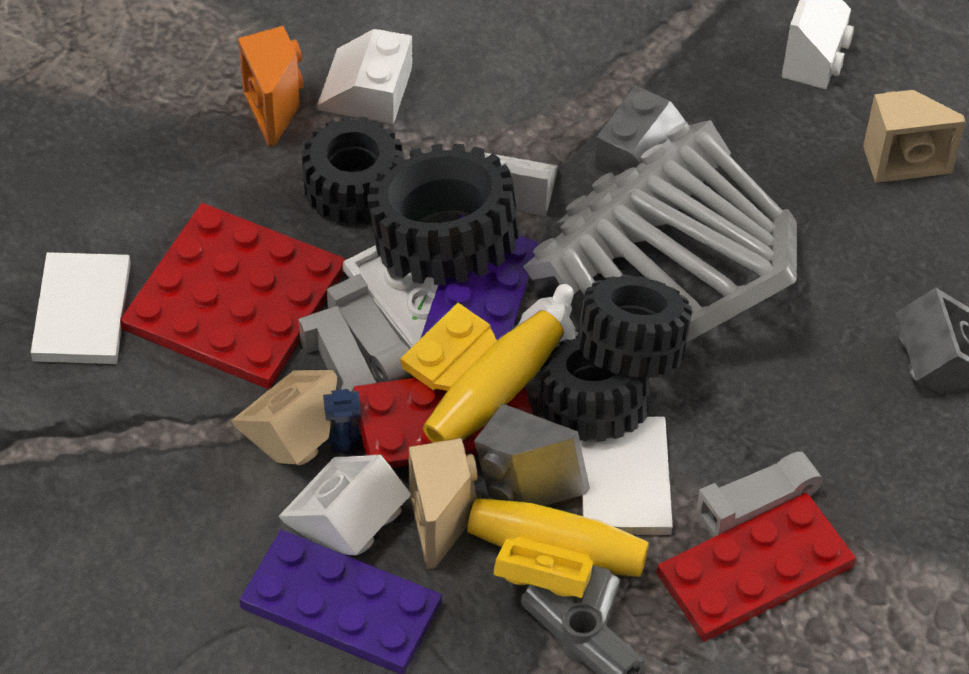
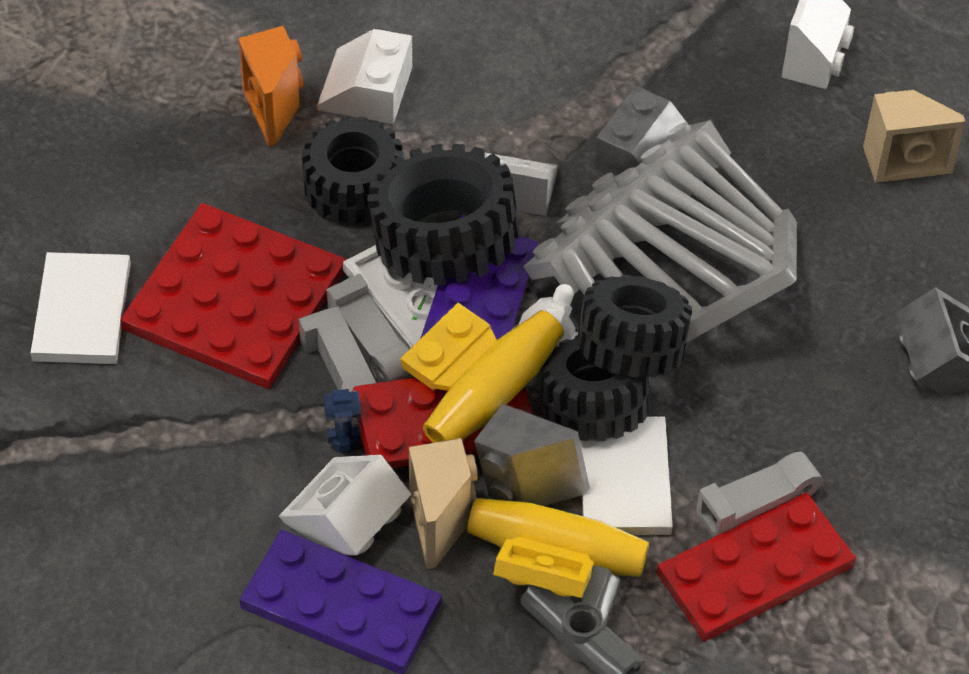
(290, 417): tan slope -> none

